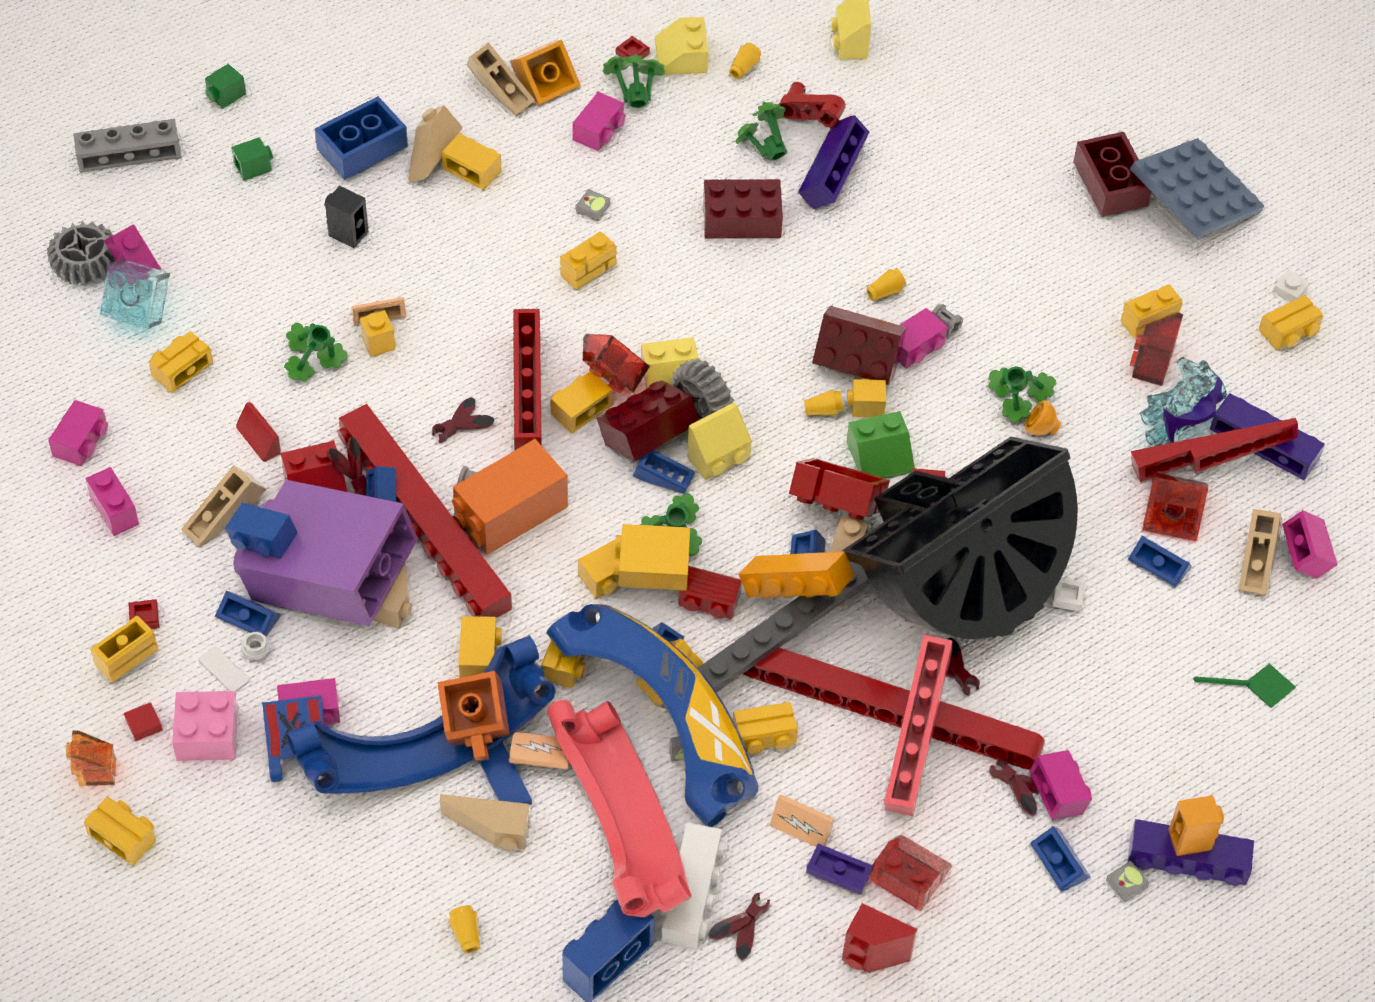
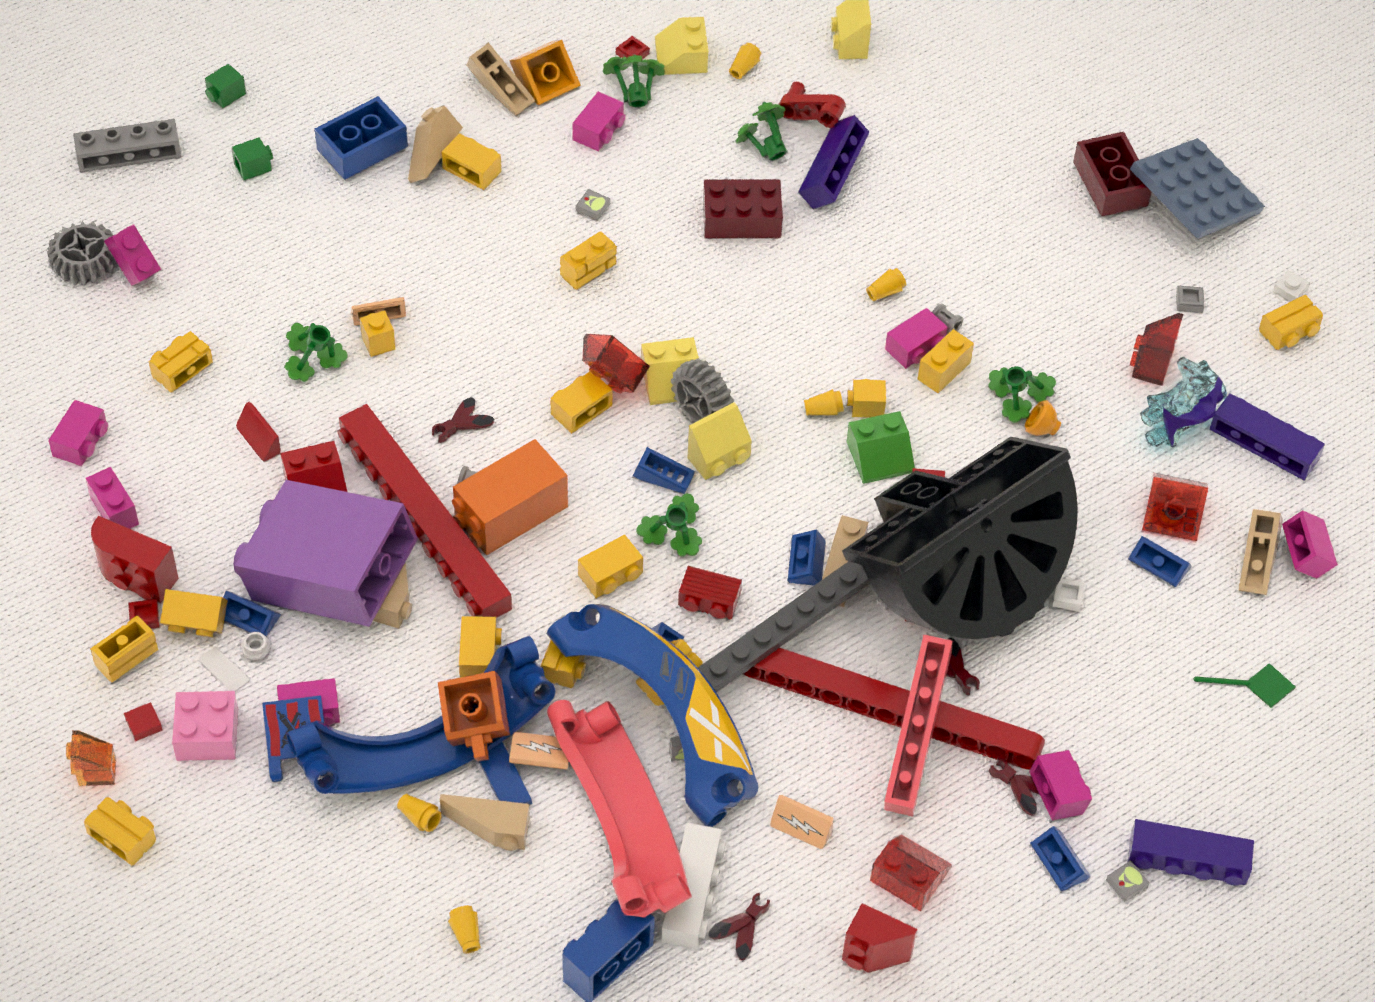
(133, 560): none -> red brick
(134, 293): clear light blue brick -> none
(194, 612): none -> yellow brick
(221, 505): tan slope -> none
(261, 530): blue brick -> none
(346, 216): black brick -> none
(350, 467): dark red piece -> none
(381, 483): blue slope -> none
(419, 812): none -> yellow cone
(527, 376): red brick -> none
(647, 420): dark red brick -> none
(652, 557): yellow brick -> none
(766, 727): yellow brick -> none
(796, 575): light orange brick -> none
(837, 487): red piece -> none
(839, 869): dark purple plate -> none
(858, 344): dark red brick -> none
(945, 361): none -> yellow brick
(1150, 308): yellow brick -> none
(1190, 299): none -> light grey tile
(1195, 825): light orange brick -> none
(1211, 449): red slope -> none

